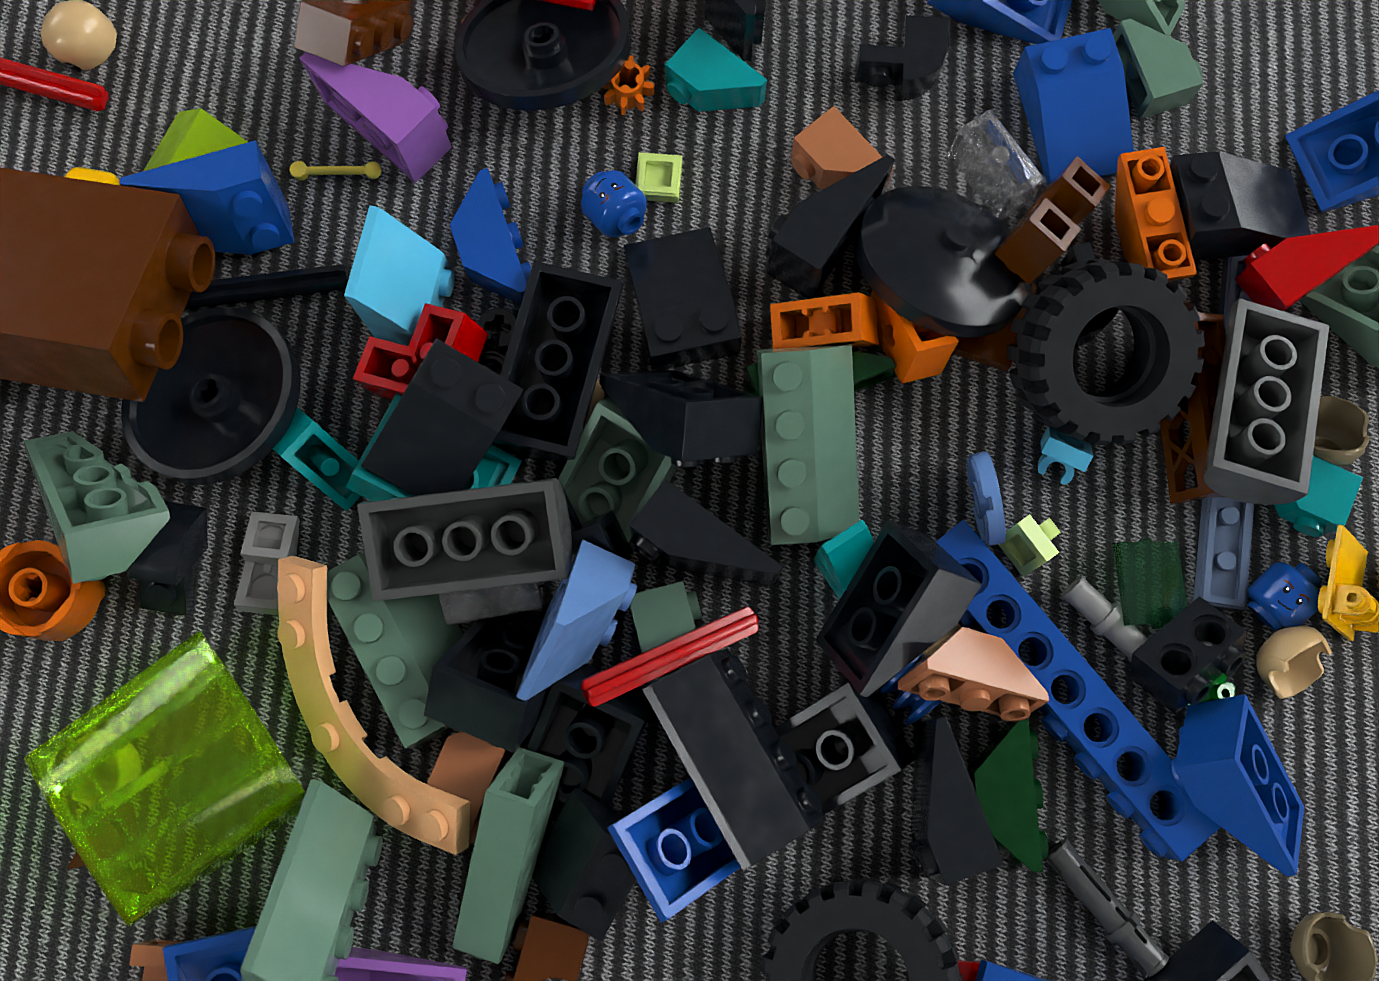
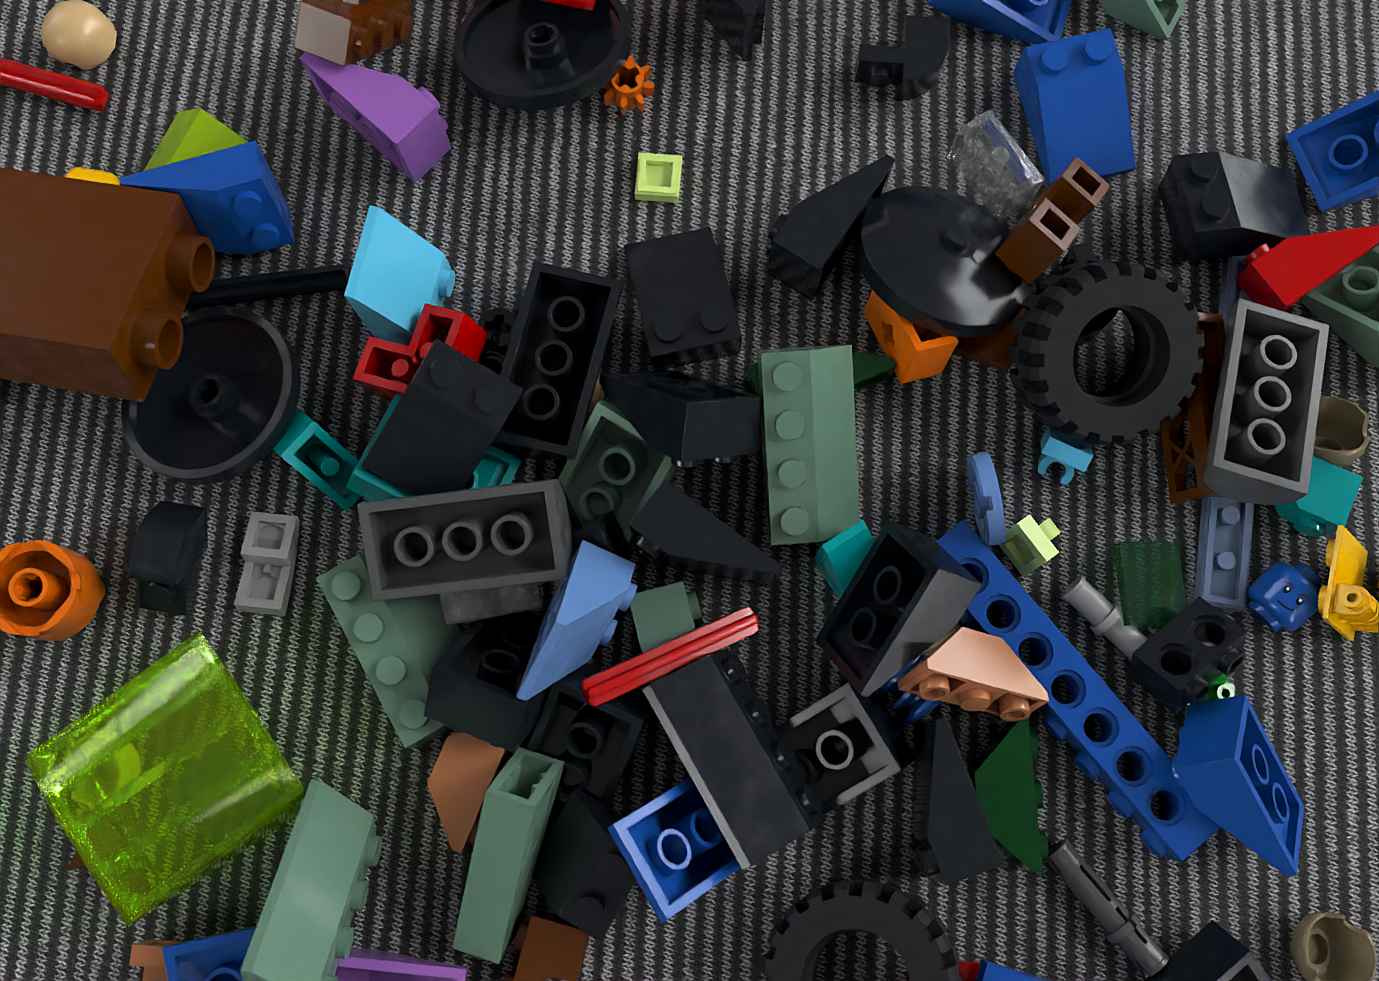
(93, 506): sand green wedge -> none
(301, 171): light yellow hinge -> none
(334, 729): light nougat plate -> none
(487, 241): blue slope -> none
(613, 203): blue head -> none
(712, 76): teal slope -> none
(825, 322): orange brick -> none
(831, 150): nougat slope -> none
(1150, 214): orange slope -> none
(1156, 69): sand green slope -> none
(1291, 660): tan hair -> none

